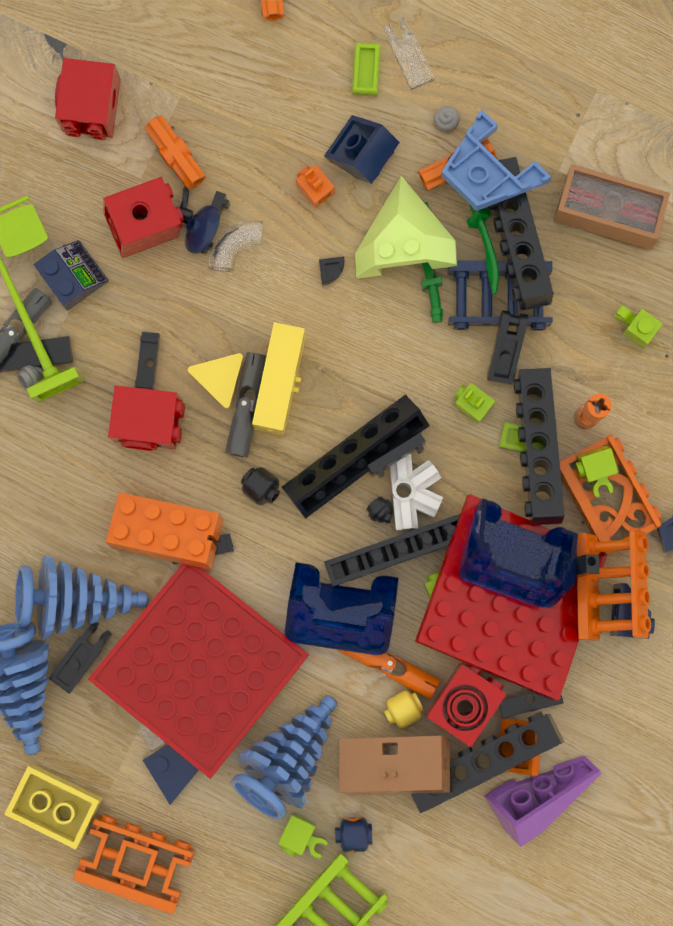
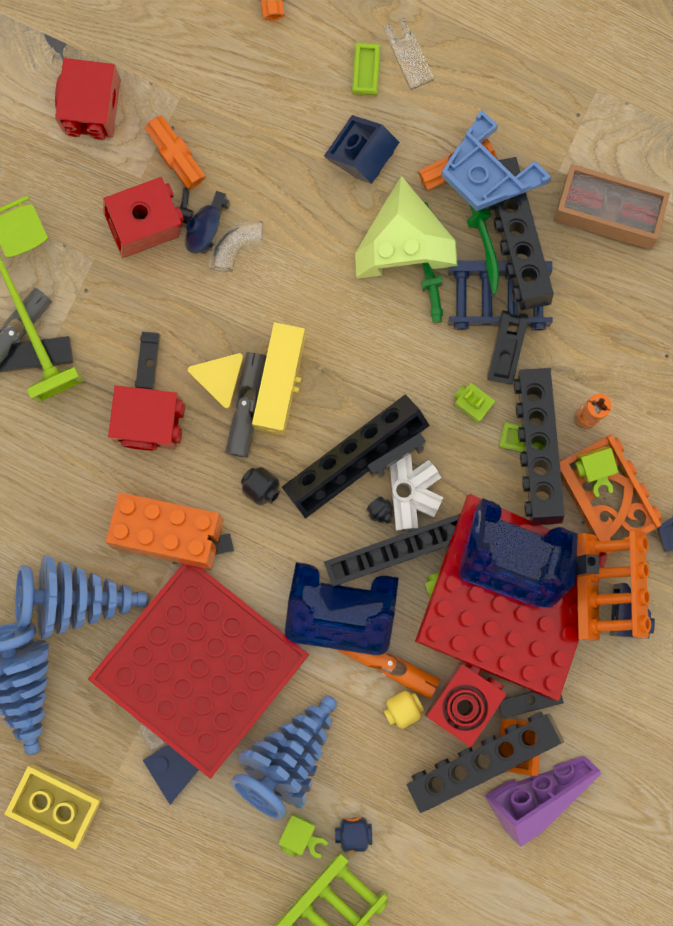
(29, 375): light grey plate -> none
(71, 273): dark blue slope -> none
(78, 659): black hinge -> none
(127, 885): orange fence -> none
(314, 185): orange brick -> none
(331, 269): black tile -> none
(394, 765): medium nougat brick -> none
(446, 118): light grey plate -> none
(640, 327): lime brick -> none

